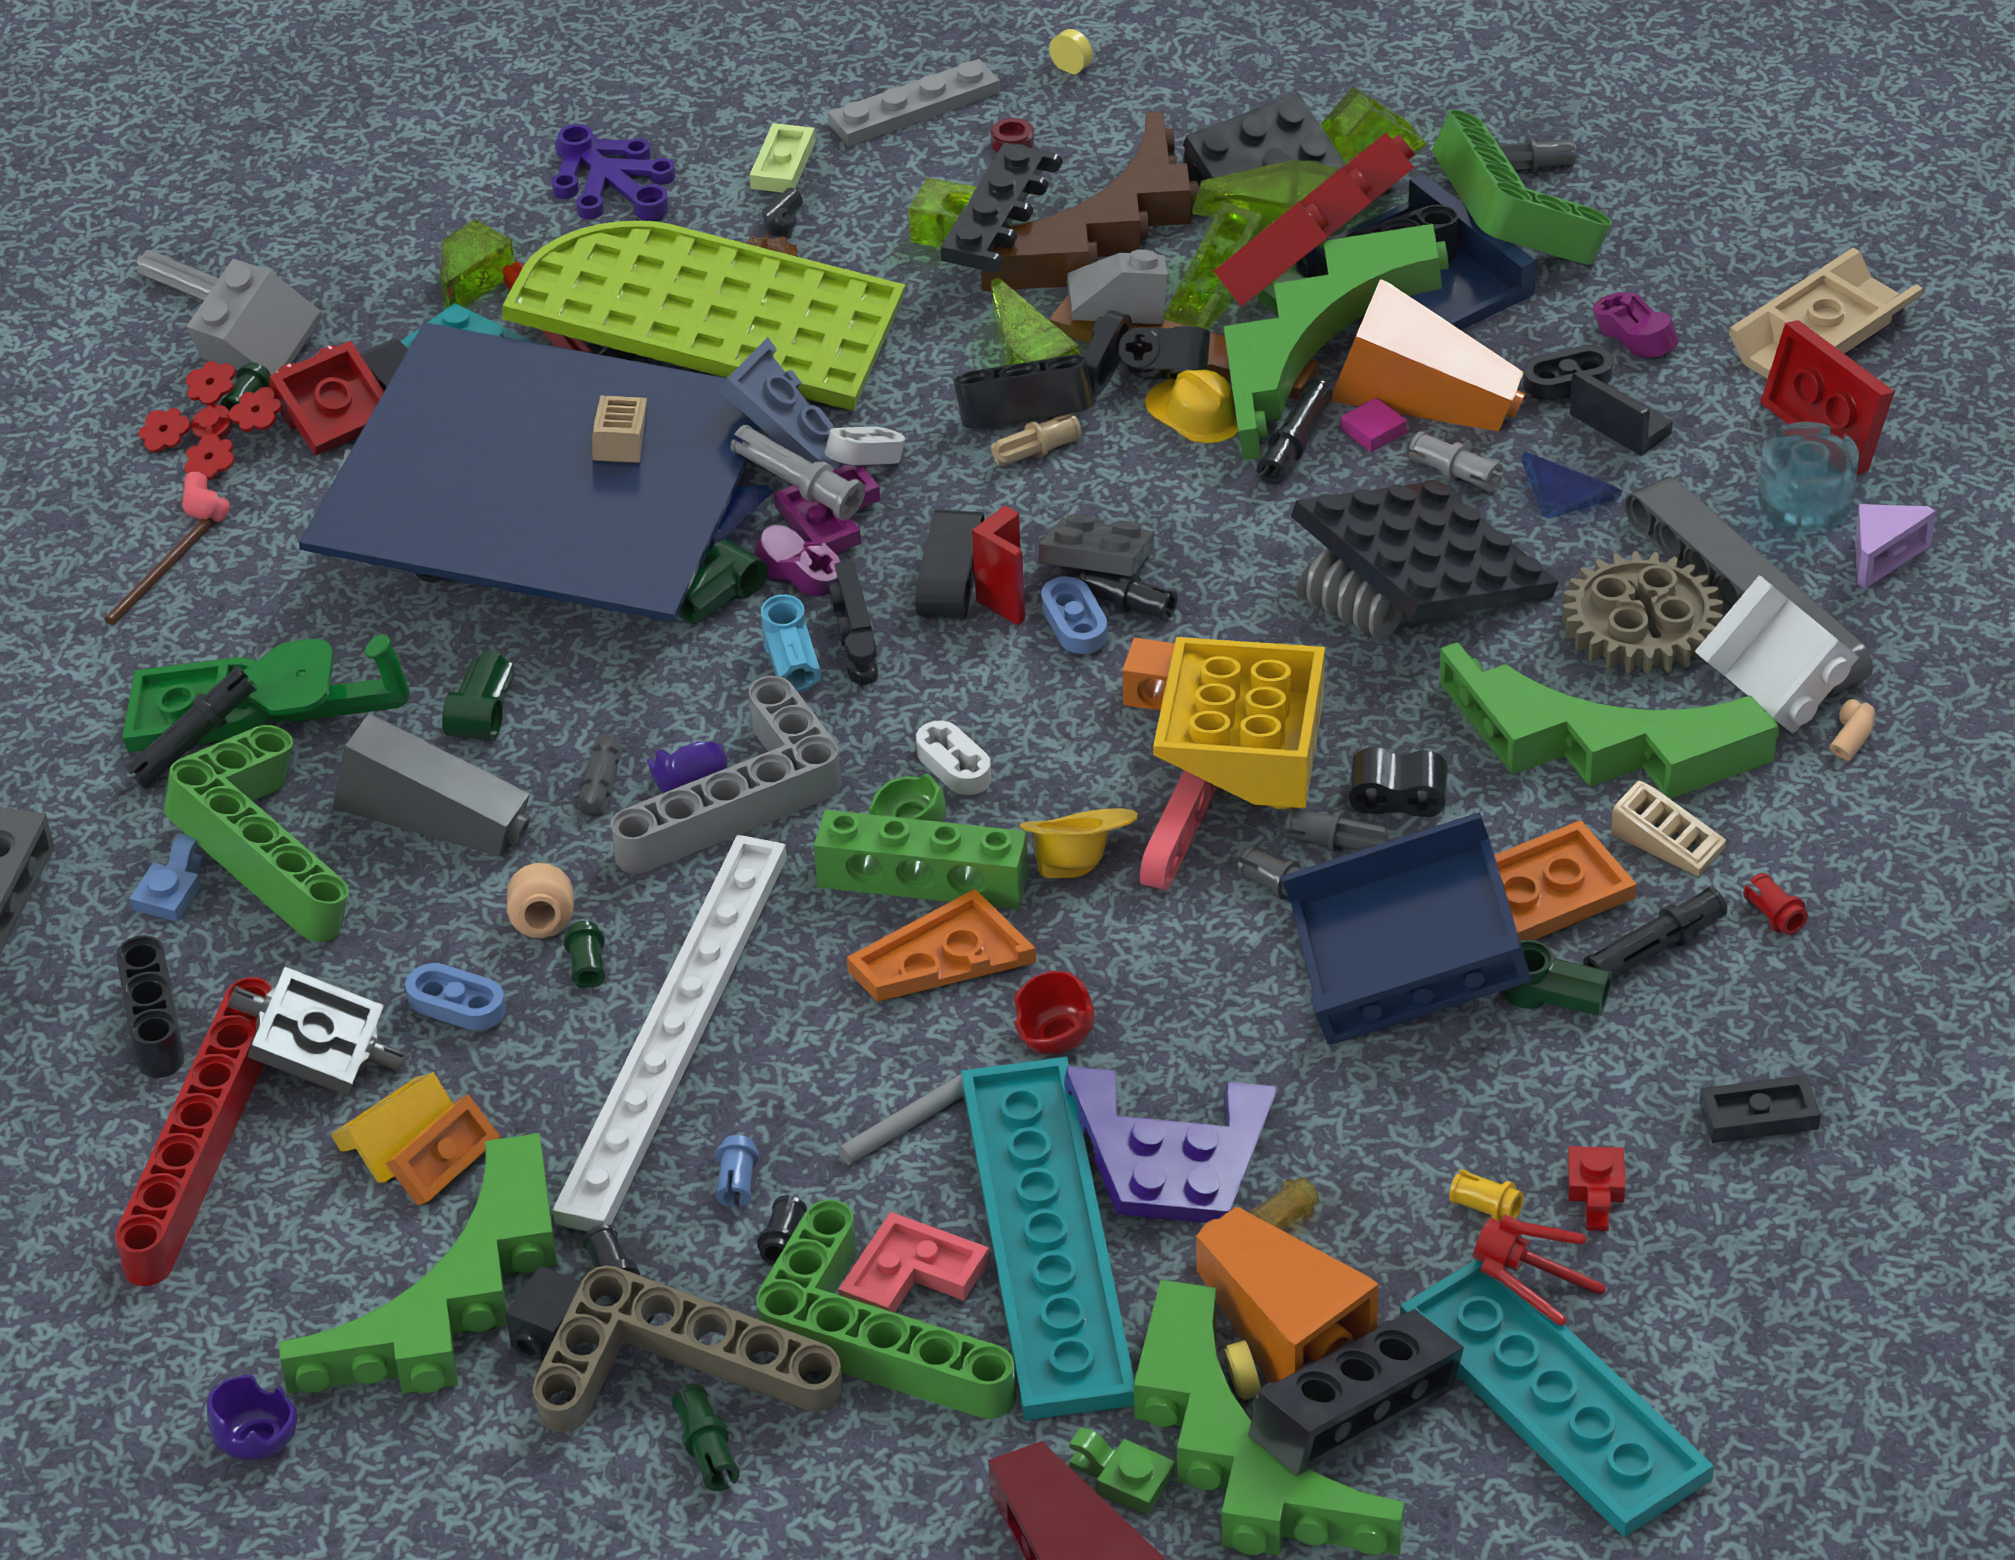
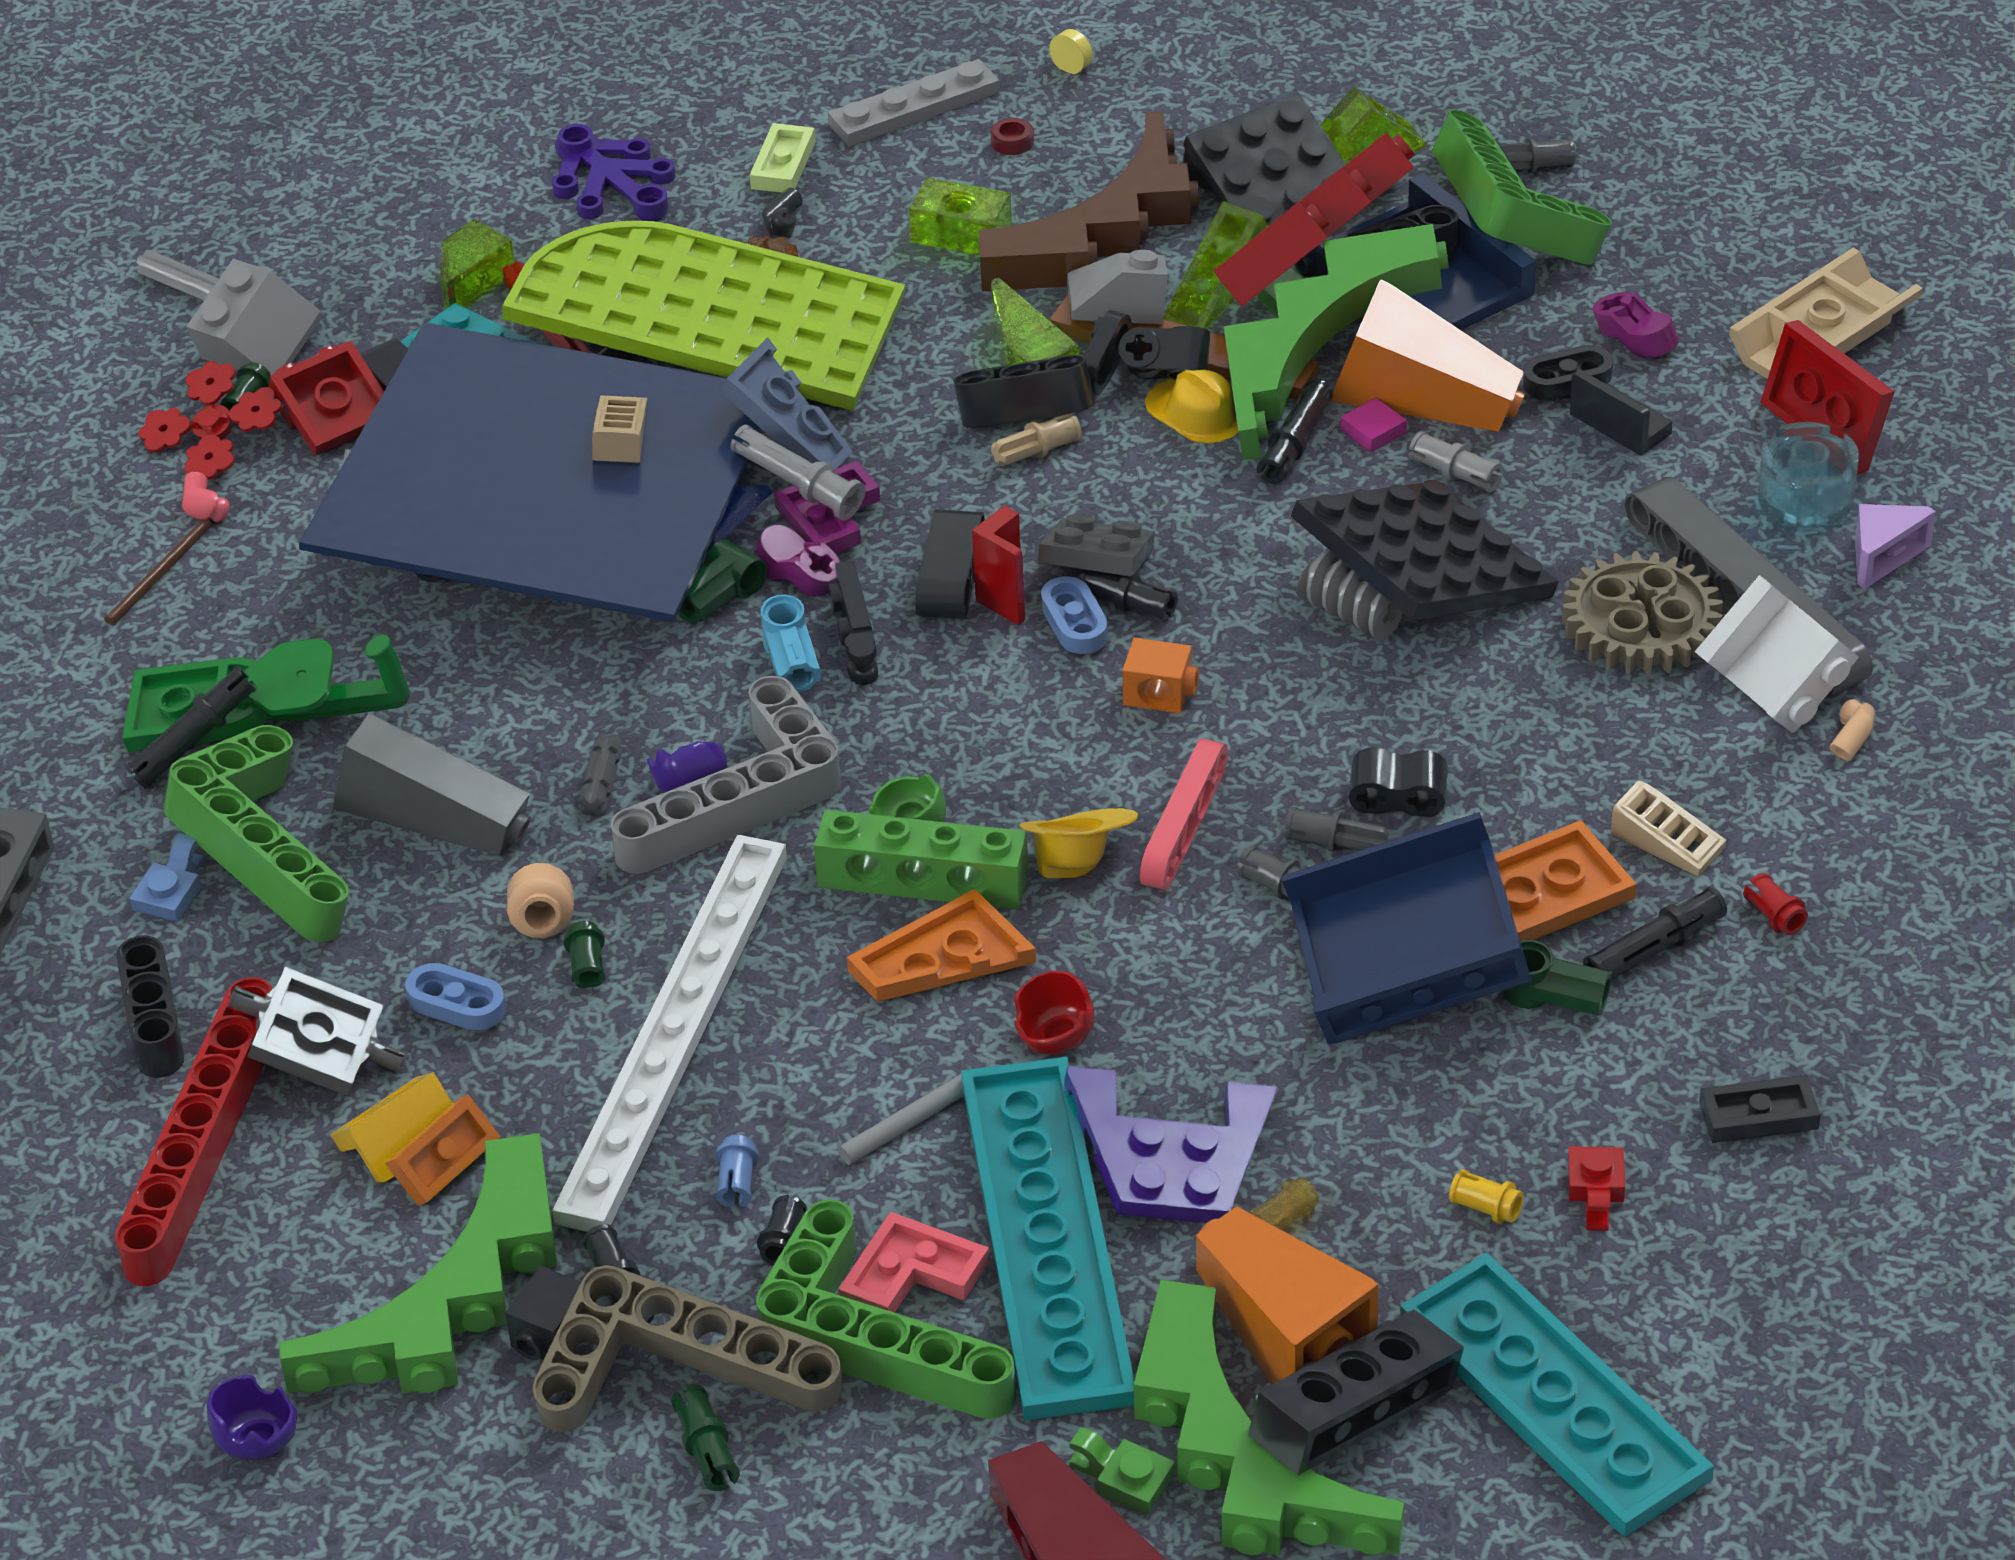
(478, 704): dark green piece -> none
(865, 445): white beam -> none
(945, 763): white beam -> none
(996, 204): black hinge -> none
(1242, 1370): light yellow tile -> none
(1244, 717): yellow slope -> none
(1263, 190): clear neon green slope -> none
(1503, 1247): red plant -> none
(1537, 724): bright green arch -> none
(1563, 489): clear blue slope -> none

